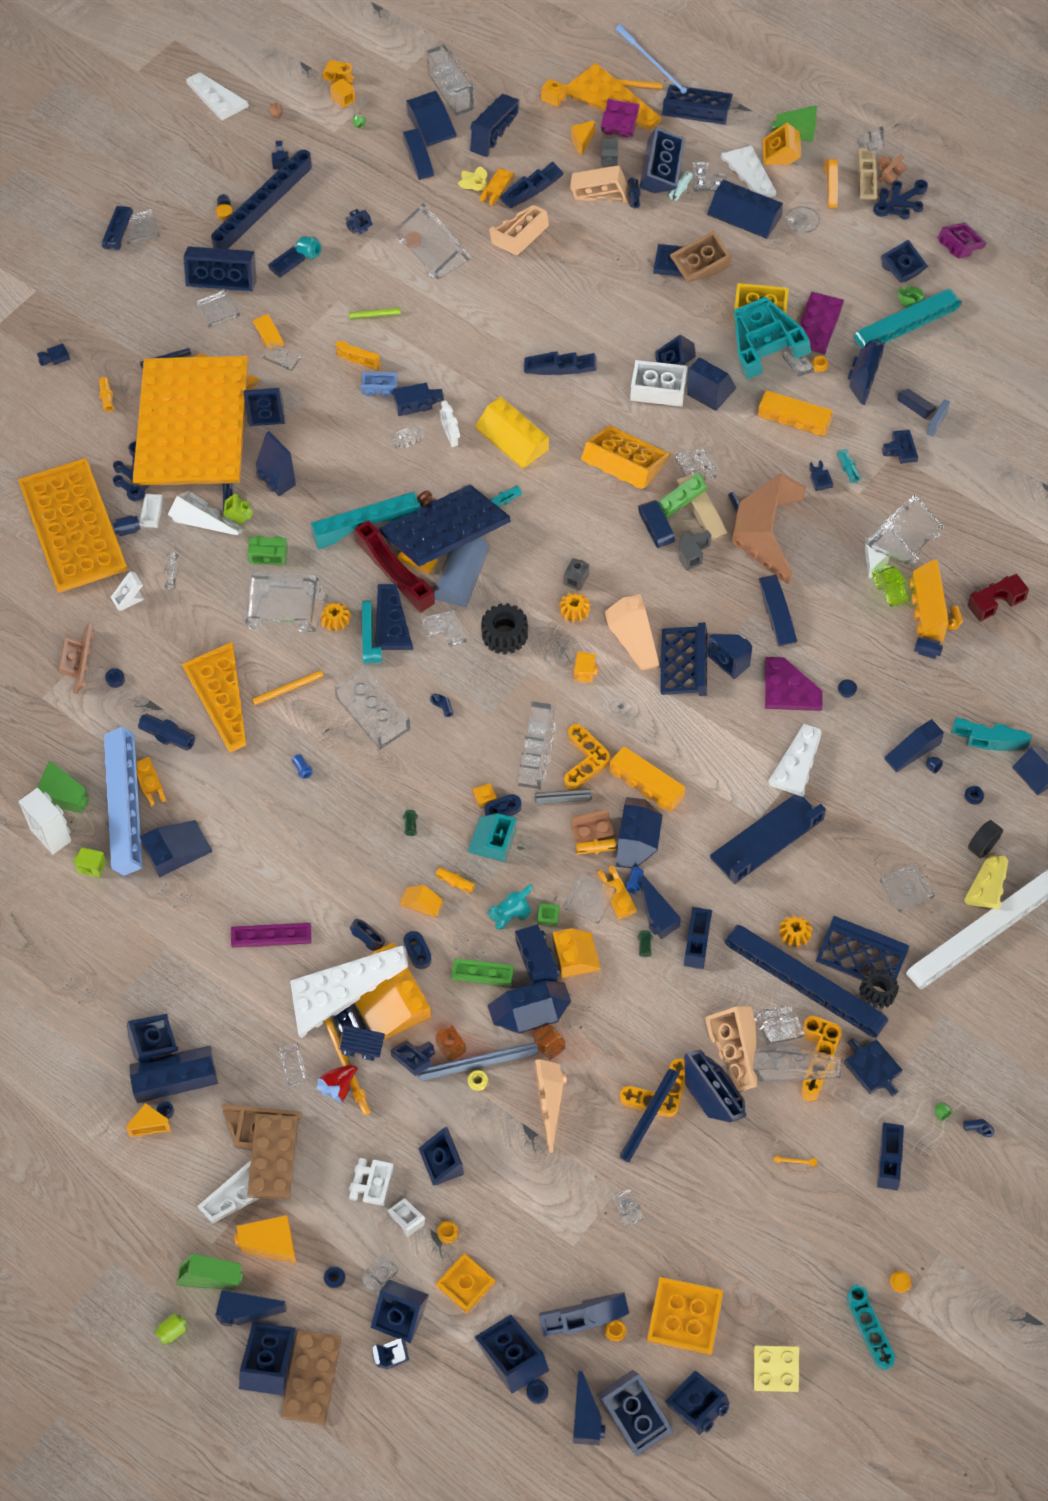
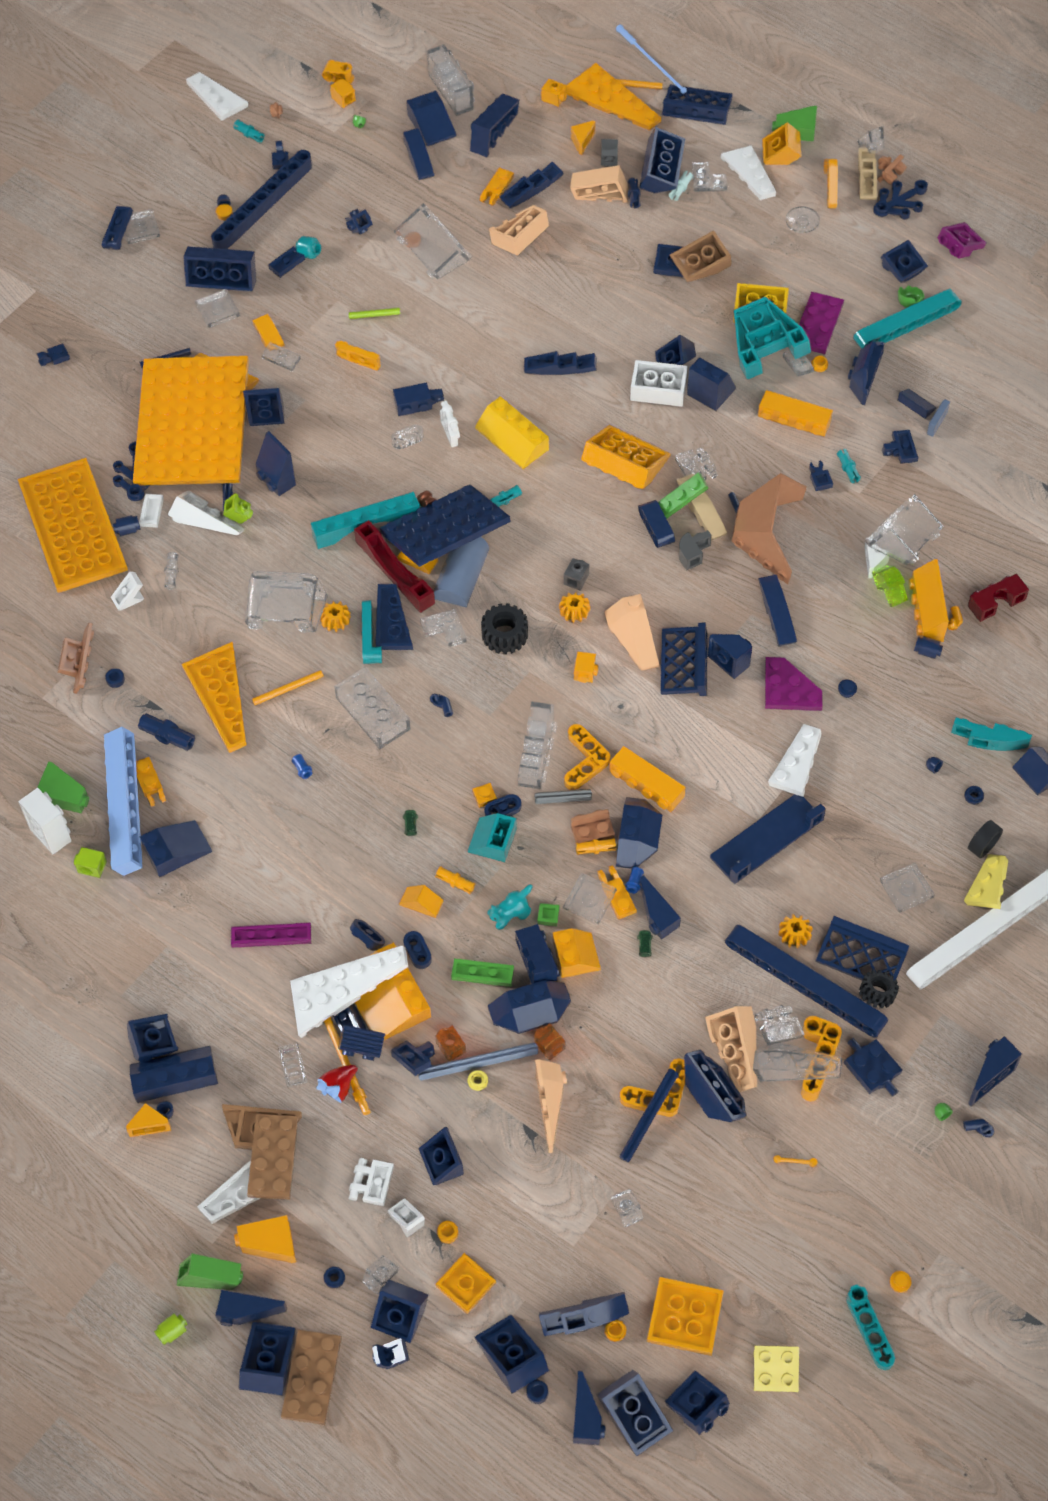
(106, 394): light orange pin -> none
(249, 131): none -> teal pin
(267, 550): bright green brick -> none
(378, 383): medium blue bracket -> none
(474, 181): light yellow plate -> none
(620, 118): magenta plate -> none
(697, 938): dark blue slope -> none
(745, 209): dark blue slope -> none
(890, 1156): dark blue slope -> none
(915, 745): dark blue slope -> none
(999, 1063): none -> dark blue slope

